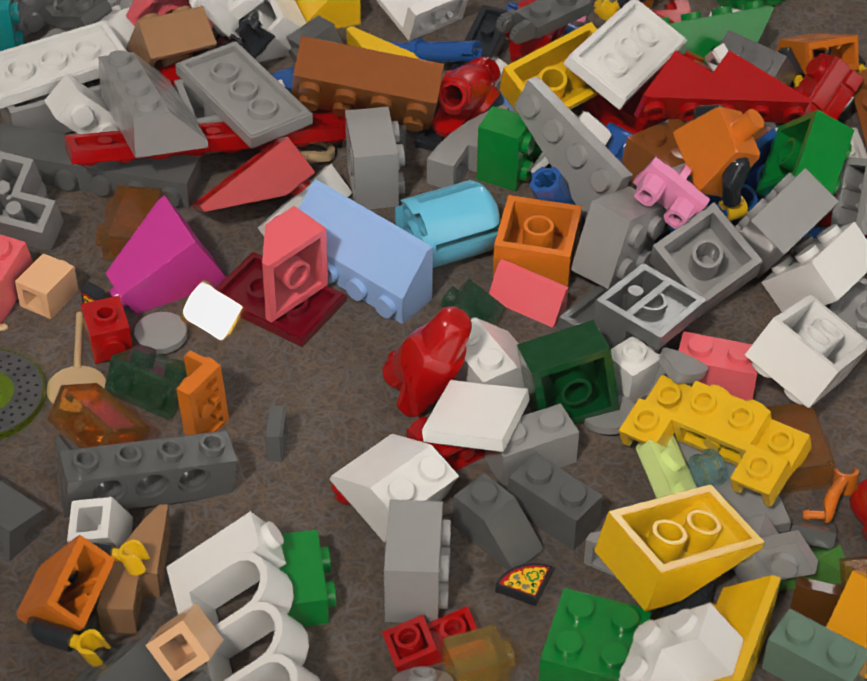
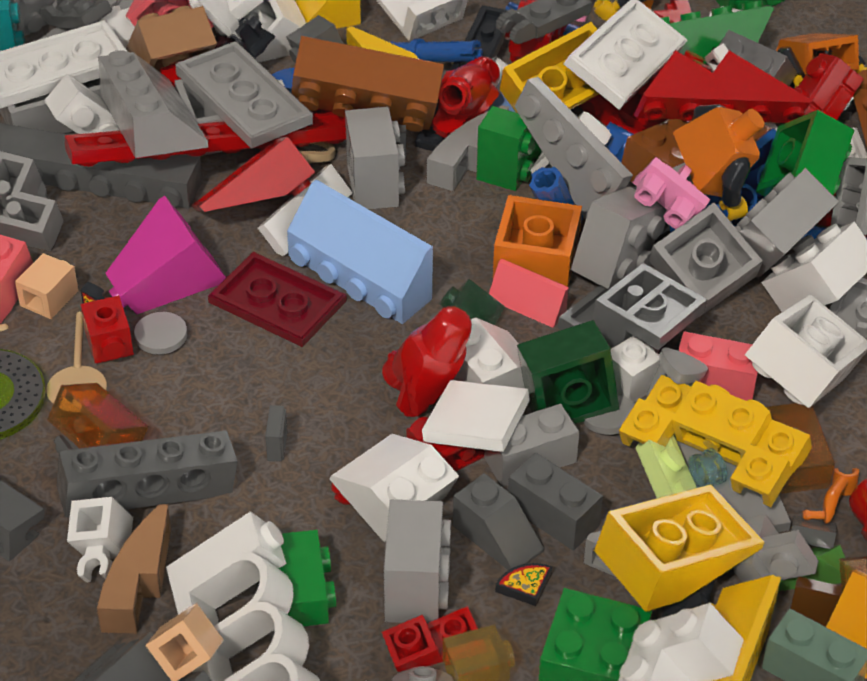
(68, 589): orange torso -> none
(124, 217): clear orange brick -> none
(146, 380): clear green bracket -> none
(202, 396): orange bracket -> none
(211, 311): tile -> none
(292, 261): coral slope -> none
(452, 219): medium azure cylinder -> none

